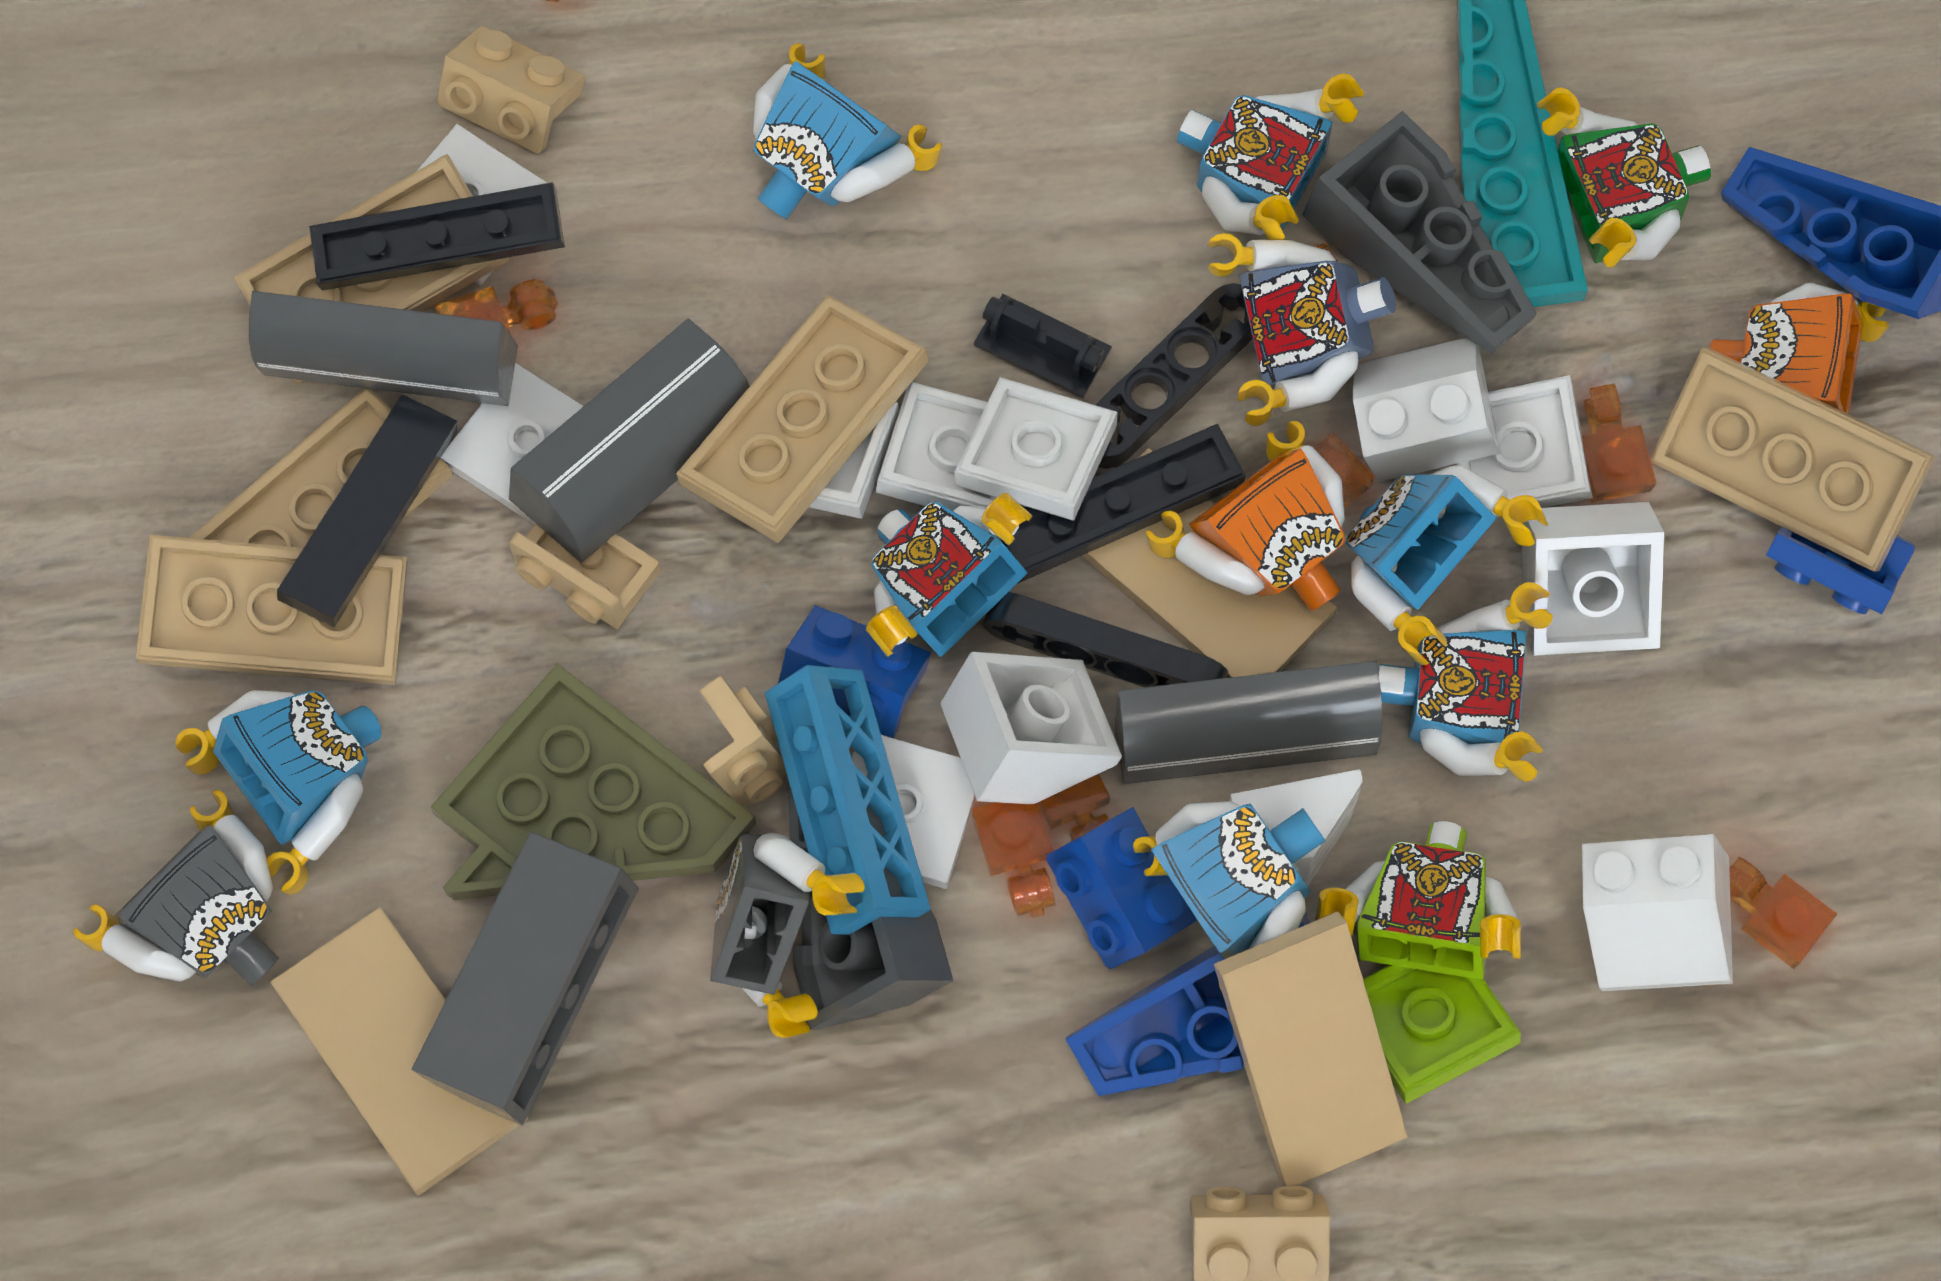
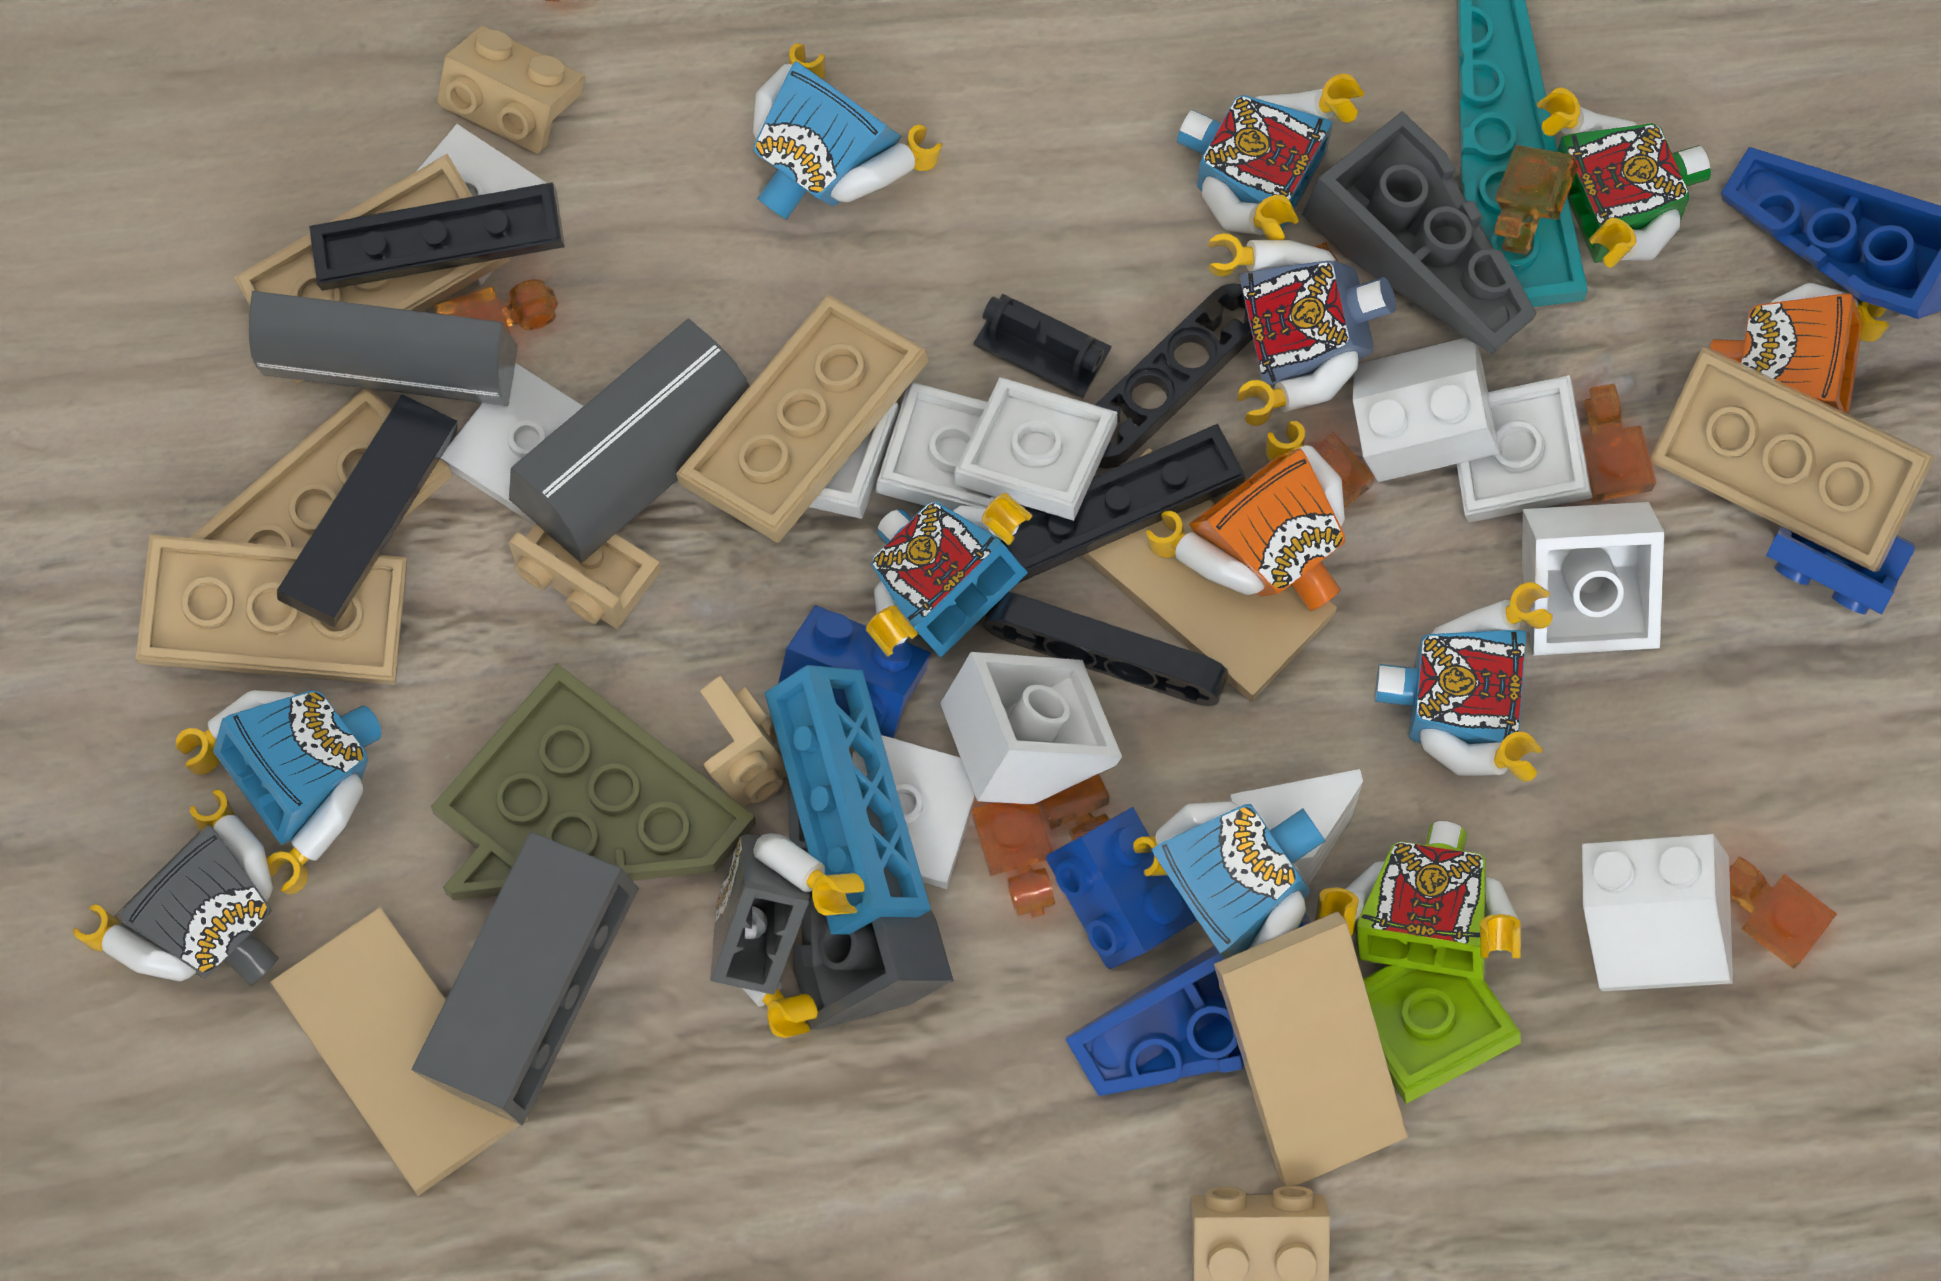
(1249, 722): dark grey brick -> none
(1419, 537): torso -> none
(1531, 189): none -> clear orange plate

